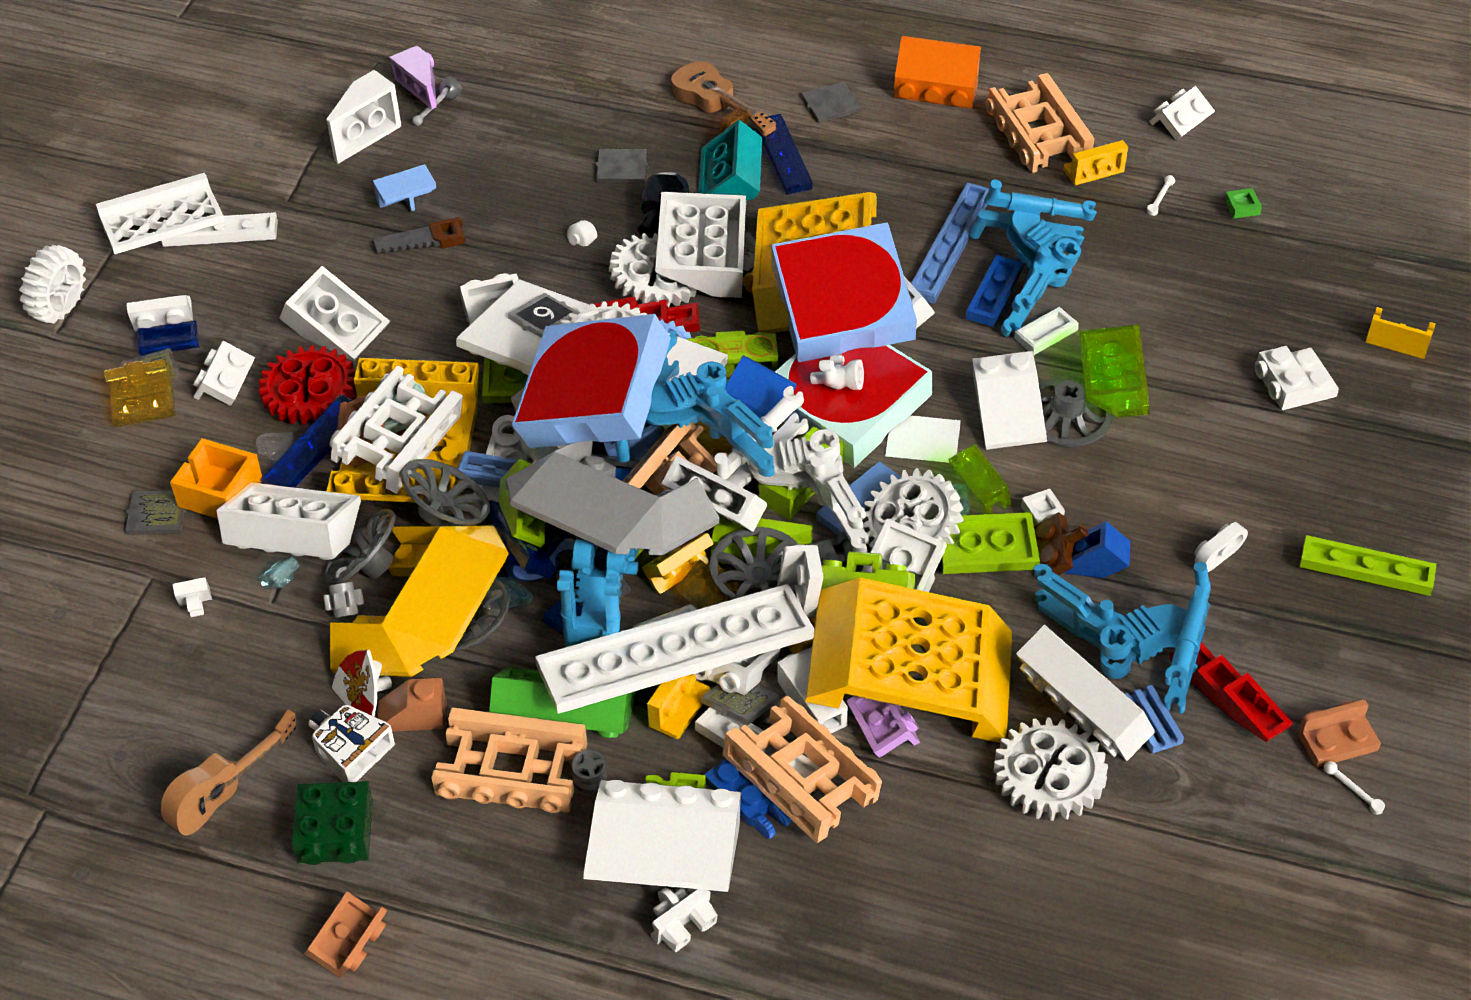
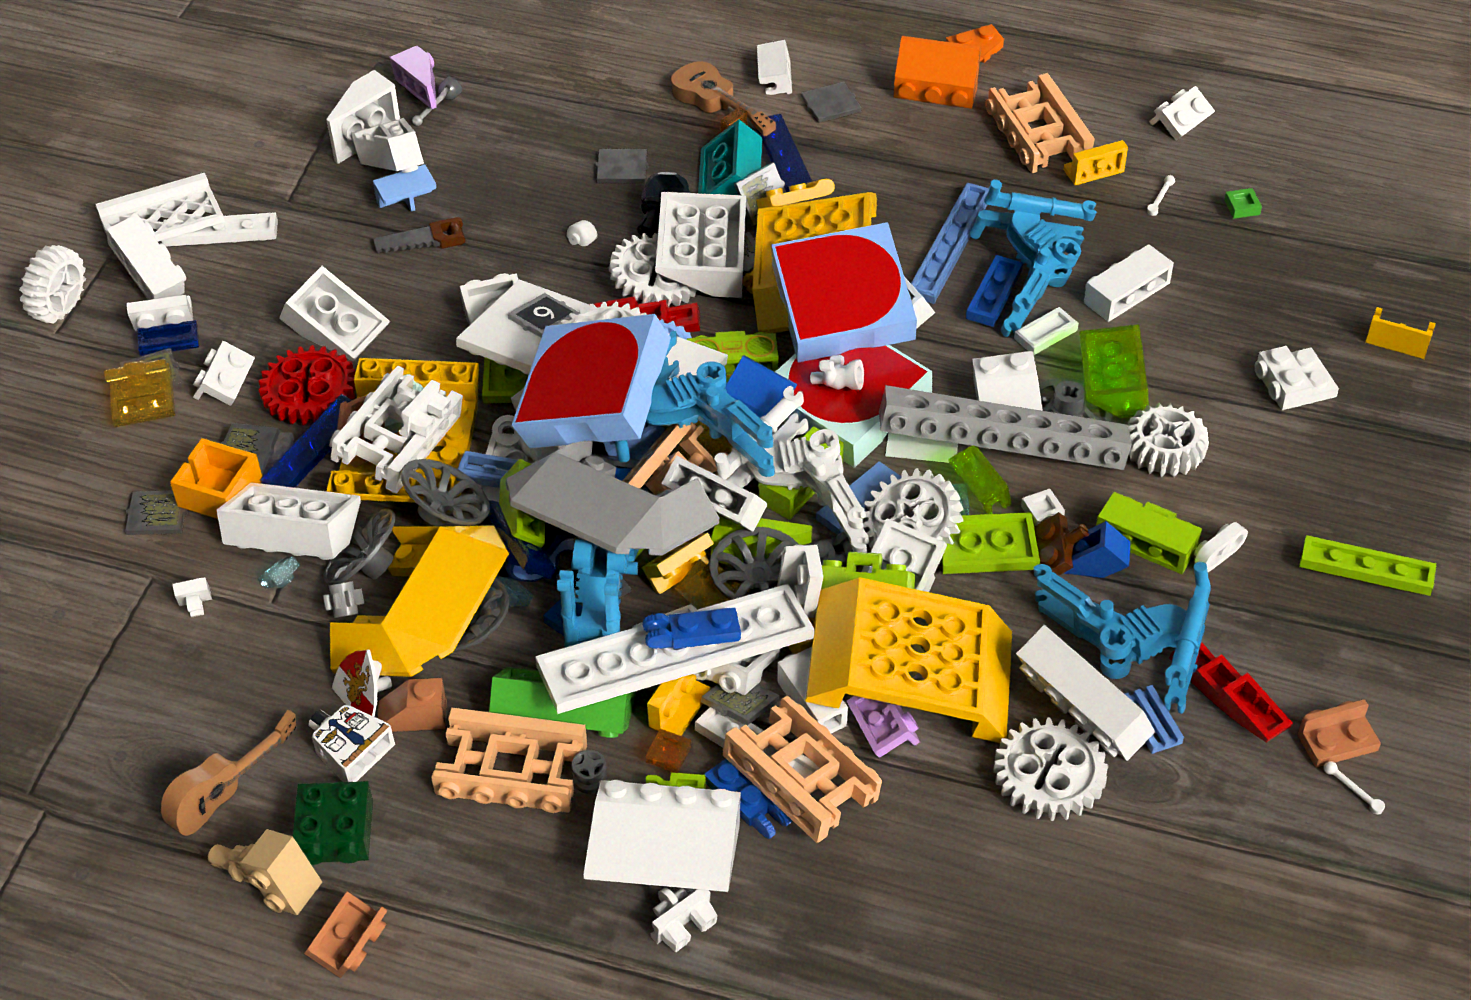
(146, 259): none -> white brick
(253, 439): none -> flat silver piece
(272, 866): none -> tan brick
(389, 146): none -> white wedge
(417, 406): none -> white hips
(668, 751): none -> clear orange plate
(692, 628): none -> blue hinge
(755, 187): none -> piece
(774, 67): none -> white hinge
(797, 193): none -> yellow hinge
(986, 37): none -> orange wing
(1004, 427): none -> light grey brick
(1128, 282): none -> white brick
(1152, 531): none -> lime piece
(1164, 447): none -> white gear

